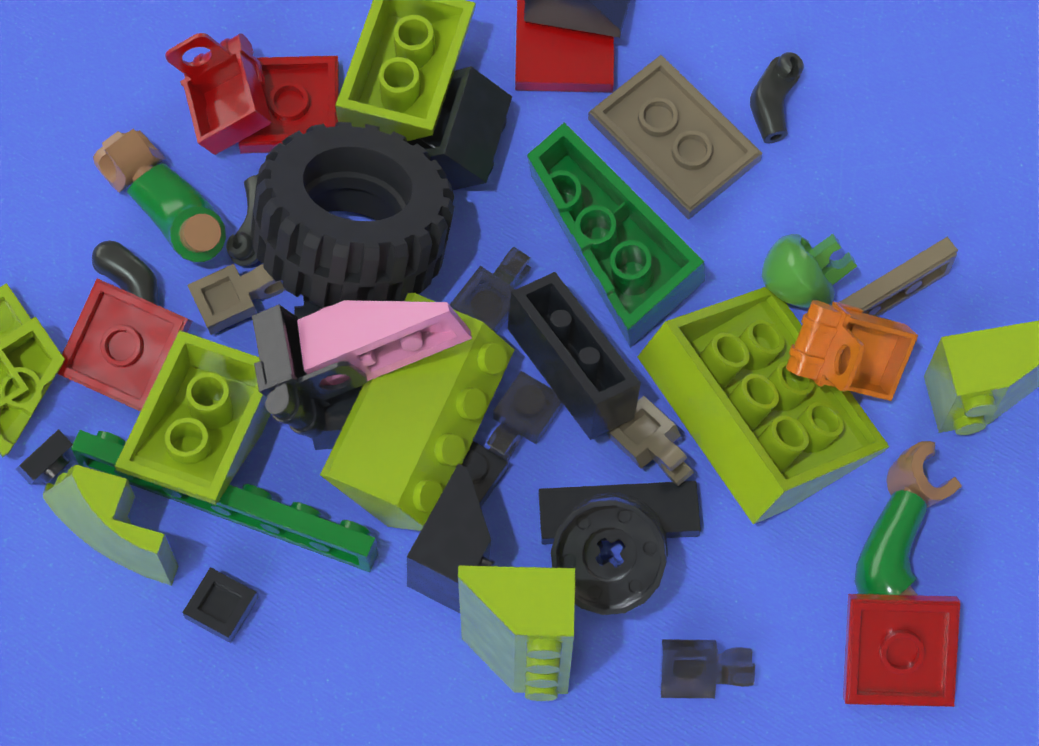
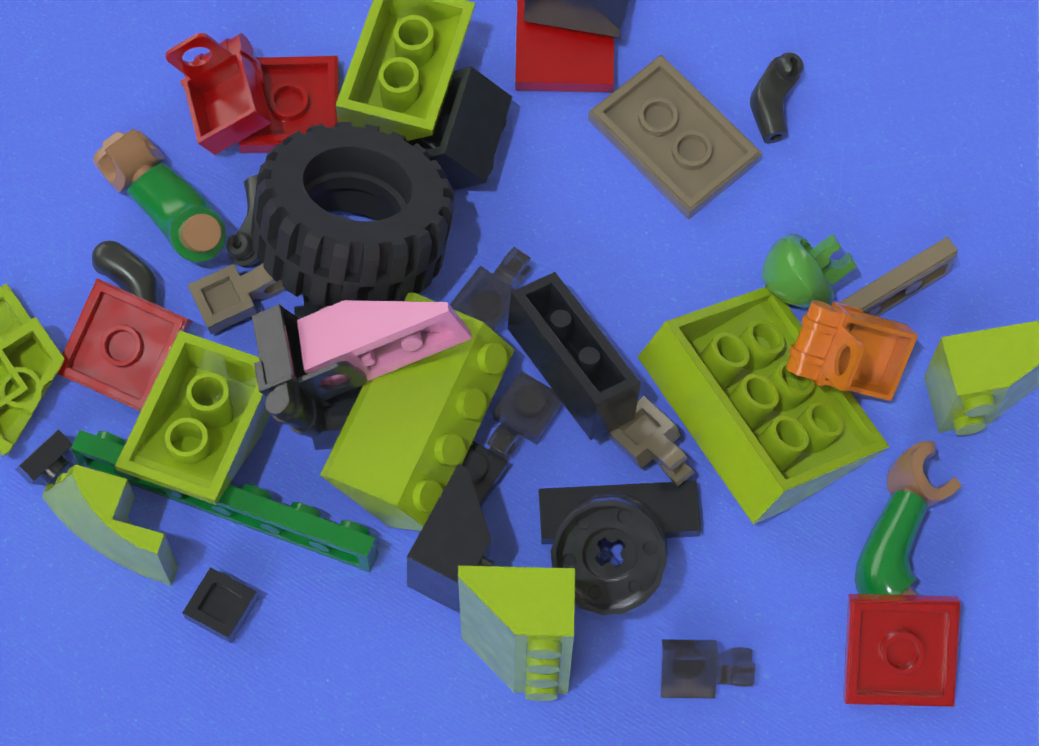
(619, 239): green wedge -> none

